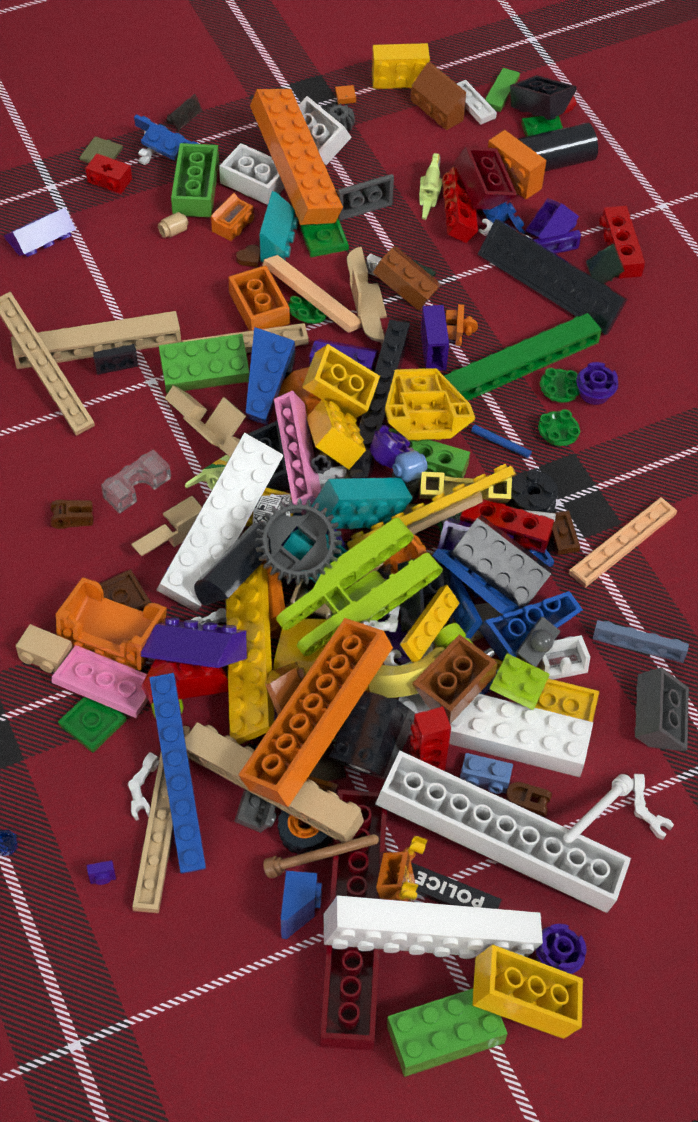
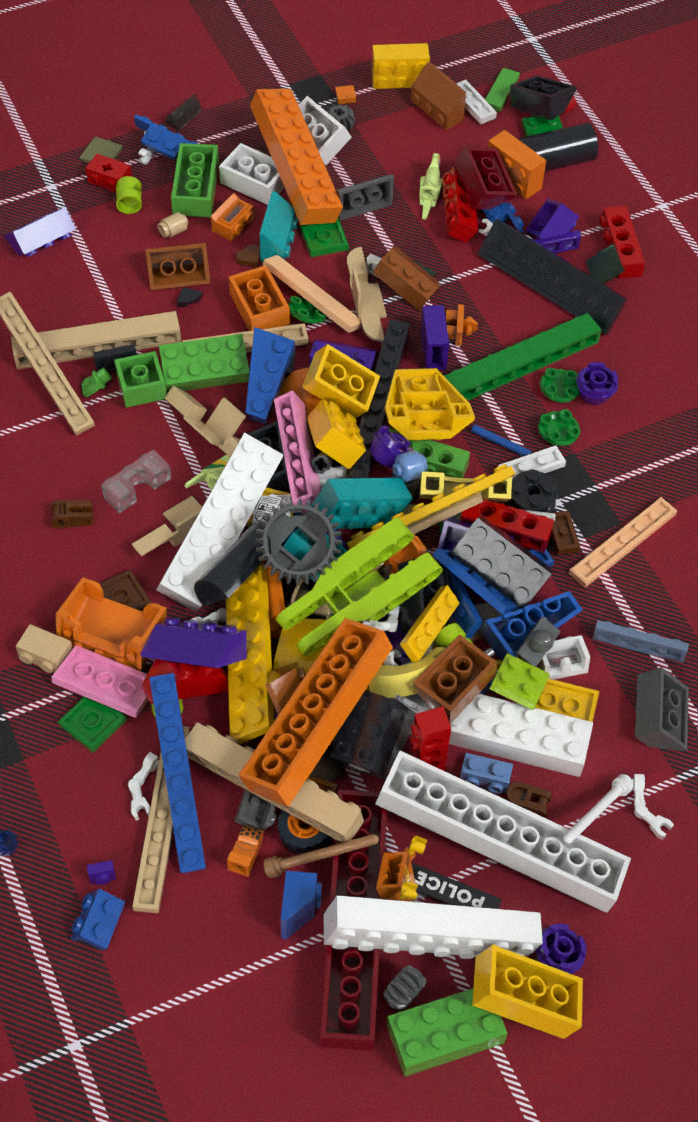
(95, 382): none -> bright green piece
(97, 919): none -> blue bracket
(128, 195): none -> lime wheel
(140, 379): none -> bright green brick
(177, 266): none -> dark orange slope
(188, 296): none -> black tile
(245, 850): none -> orange leg
(404, 988): none -> dark grey gear
(413, 706): none -> clear piece
(542, 461): none -> white plate

